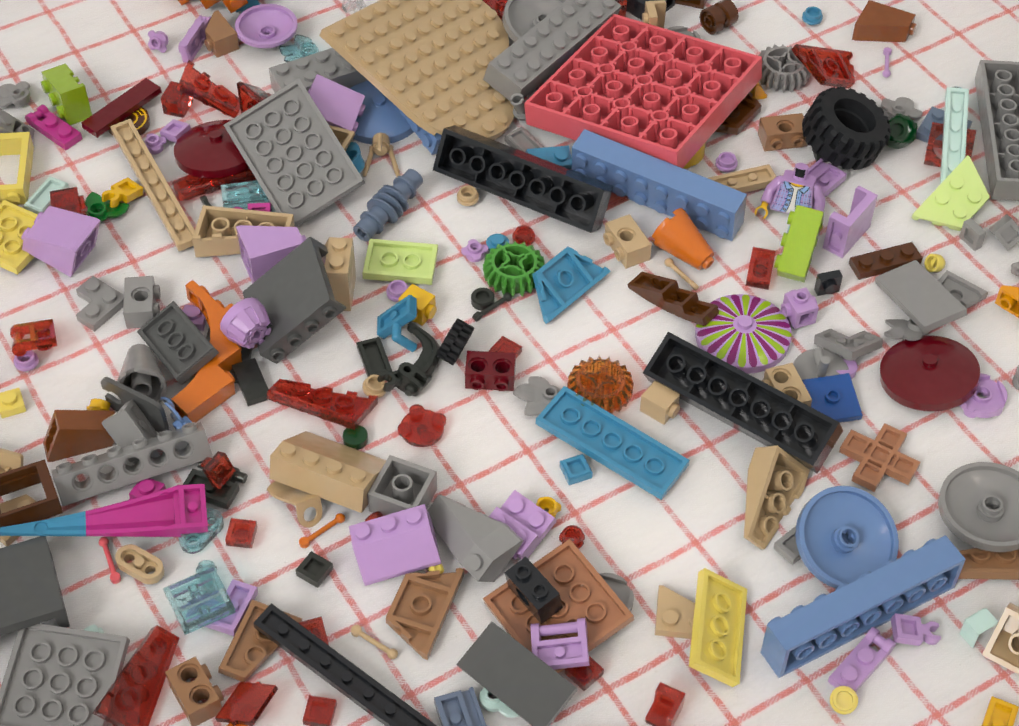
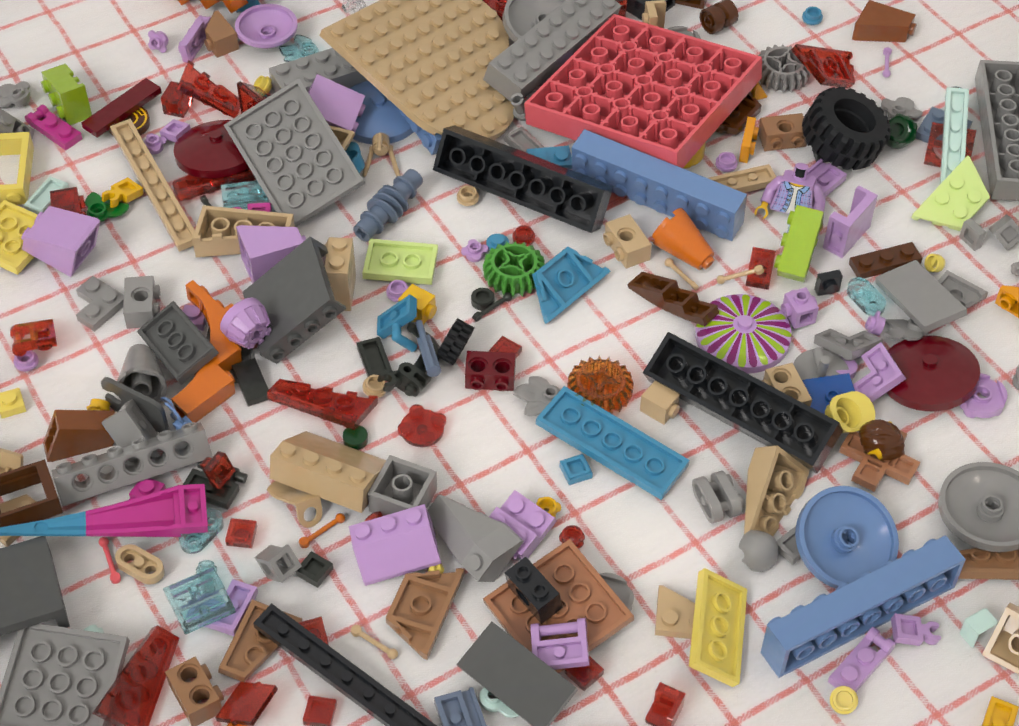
(263, 83): none -> light yellow plate
(278, 562): none -> light grey brick
(427, 351): none -> sand blue axle
(717, 496): none -> light grey brick
(750, 134): none -> light orange plate
(757, 269): none -> tan hinge
(759, 550): none -> light grey hair
(851, 410): none -> light yellow piece
(868, 299): none -> clear light blue plate
(875, 324): none -> lavender plate
(882, 439): none -> reddish brown hair
(883, 375): none -> lavender plate

